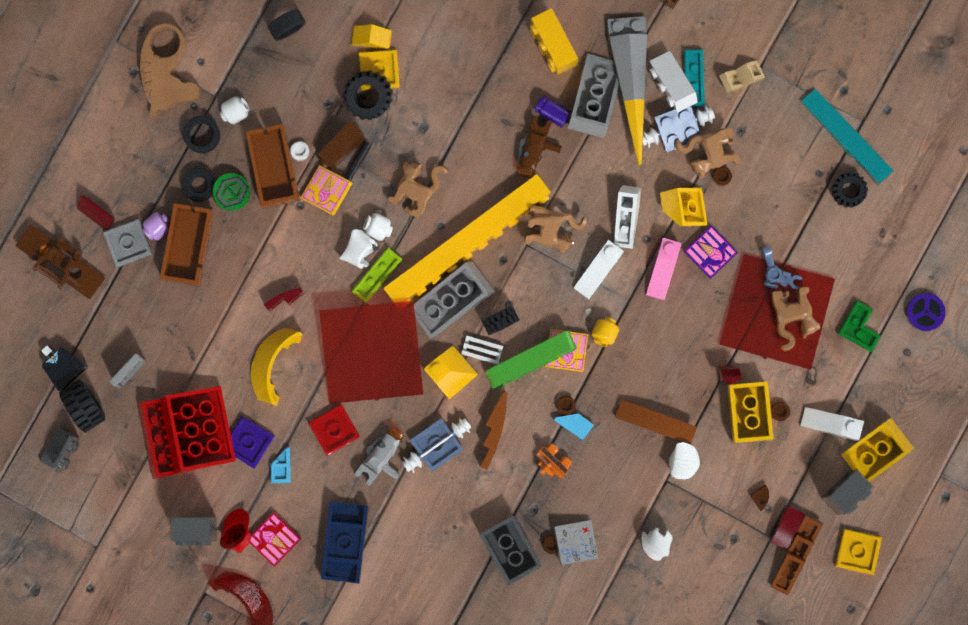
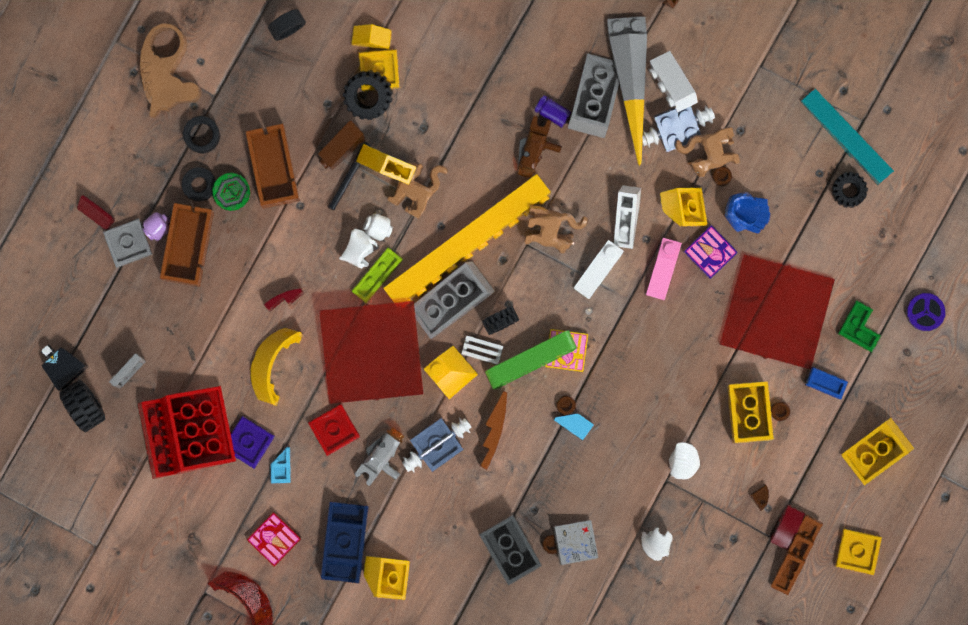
(59, 450): flat silver bracket -> none
(62, 255): reddish brown piece -> none
(198, 530): dark grey brick -> none
(234, 110): white head -> none
(235, 531): red piece -> none
(300, 151): white tile -> none
(326, 190): tile -> none
(386, 164): none -> yellow slope
(386, 577): none -> yellow slope
(550, 464): orange hips -> none
(553, 42): yellow brick -> none
(605, 332): yellow head -> none
(656, 422): dark orange slope -> none
(695, 73): teal tile -> none
(729, 374): dark red slope -> none
(742, 76): tan slope -> none
(747, 212): none -> blue hair
(776, 275): sand blue piece -> none
(792, 312): medium nougat animal -> none
(826, 383): none -> blue tile
(832, 423): white slope -> none
(847, 492): dark grey brick -> none

